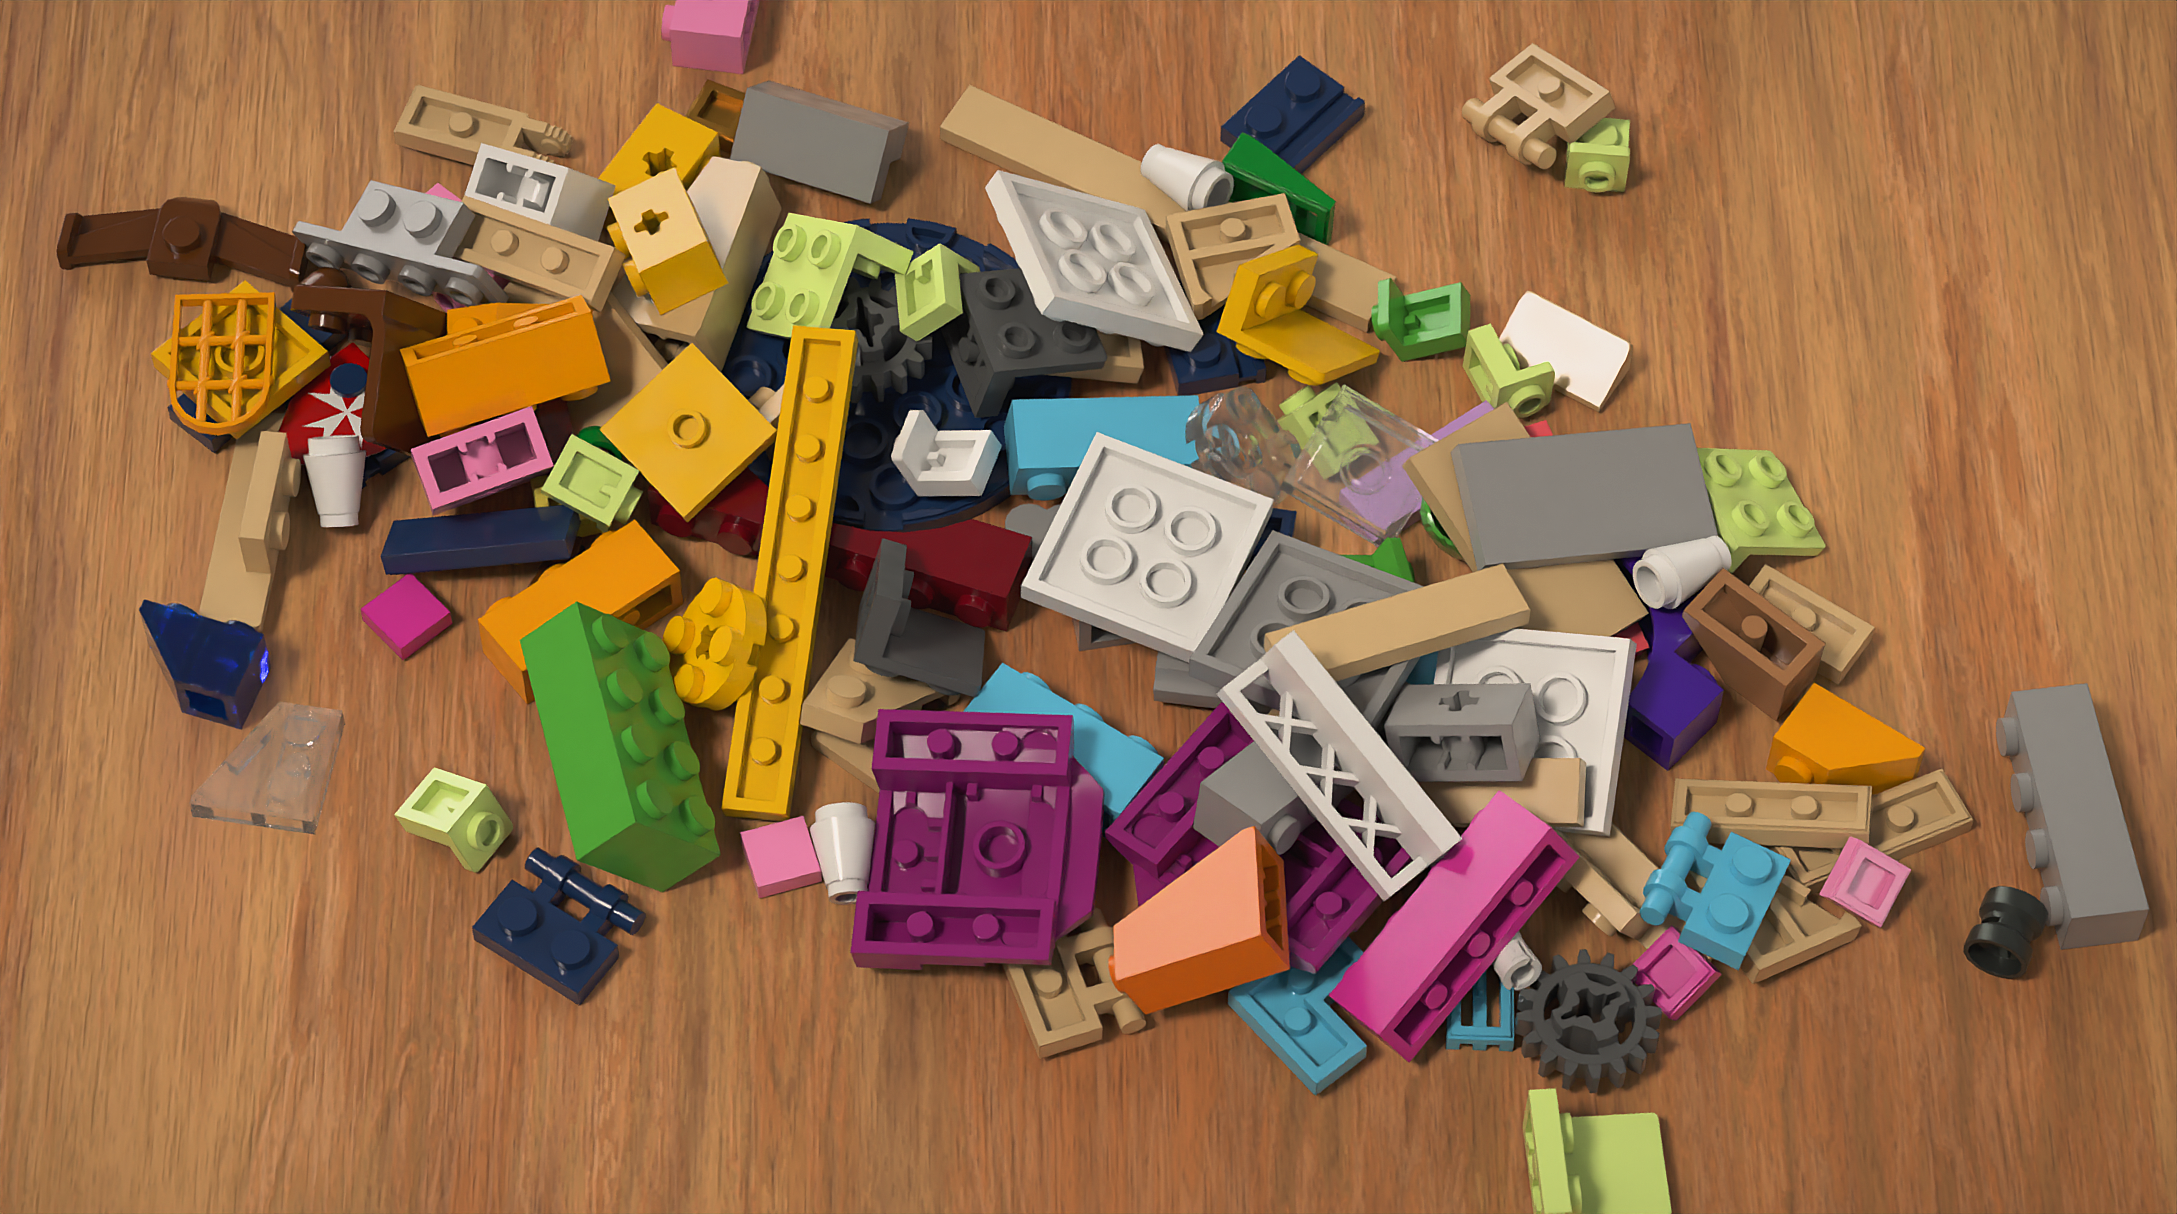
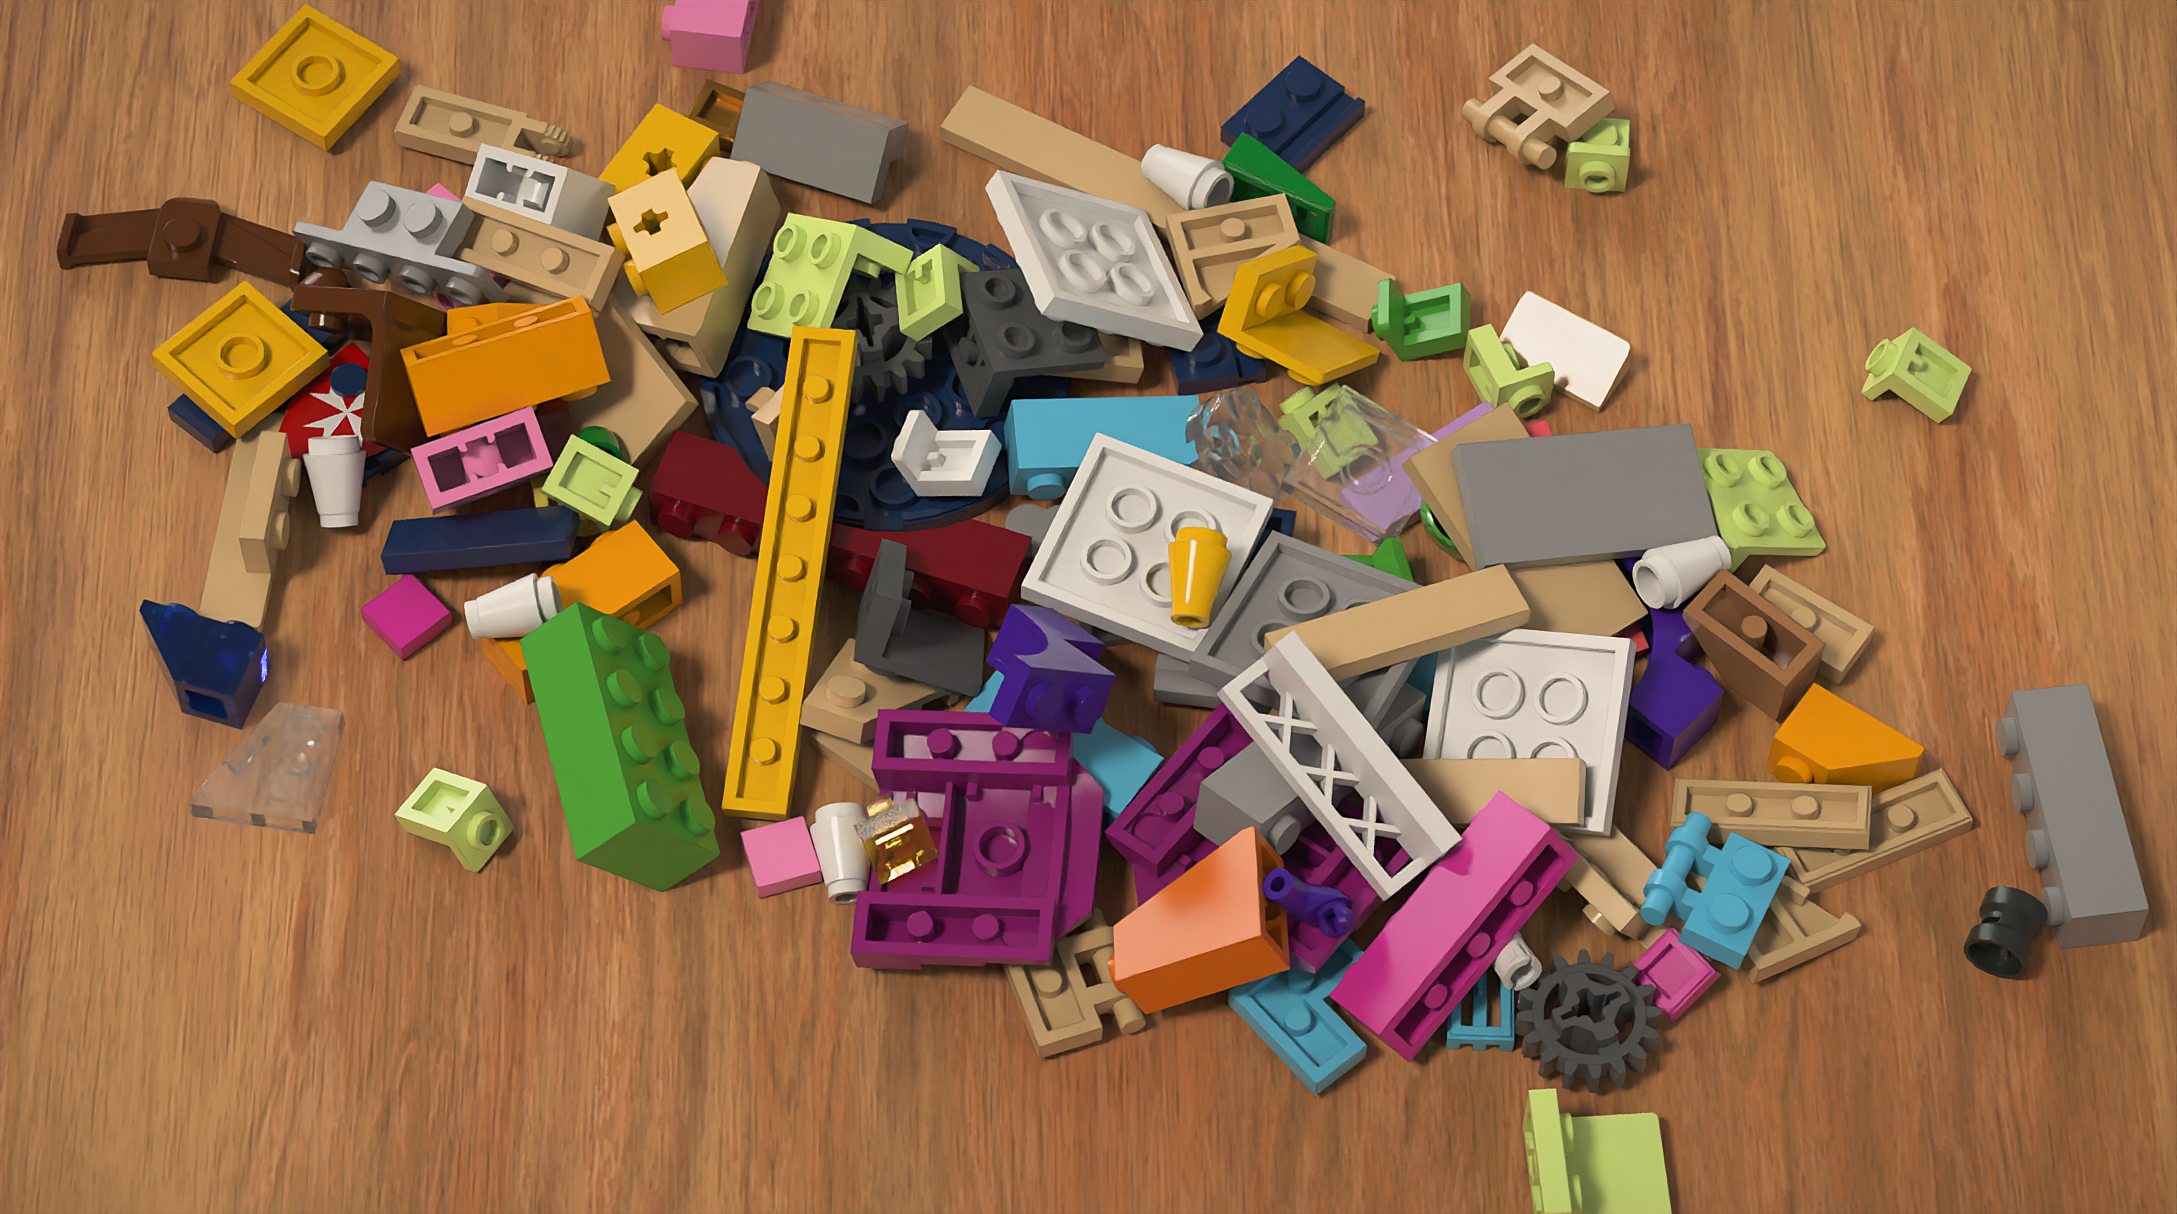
(238, 344): light orange window -> none
(315, 77): none -> yellow plate
(514, 608): none -> white cone
(547, 941): dark blue plate -> none
(689, 432): yellow plate -> none
(714, 644): yellow plate -> none
(895, 838): none -> clear yellow tile
(1048, 672): none -> dark purple arch
(1196, 572): none -> yellow cone
(1310, 902): none -> dark purple arm
(1464, 731): light grey brick -> none
(1865, 882): bright pink tile -> none
(1918, 373): none -> yellowish green bracket

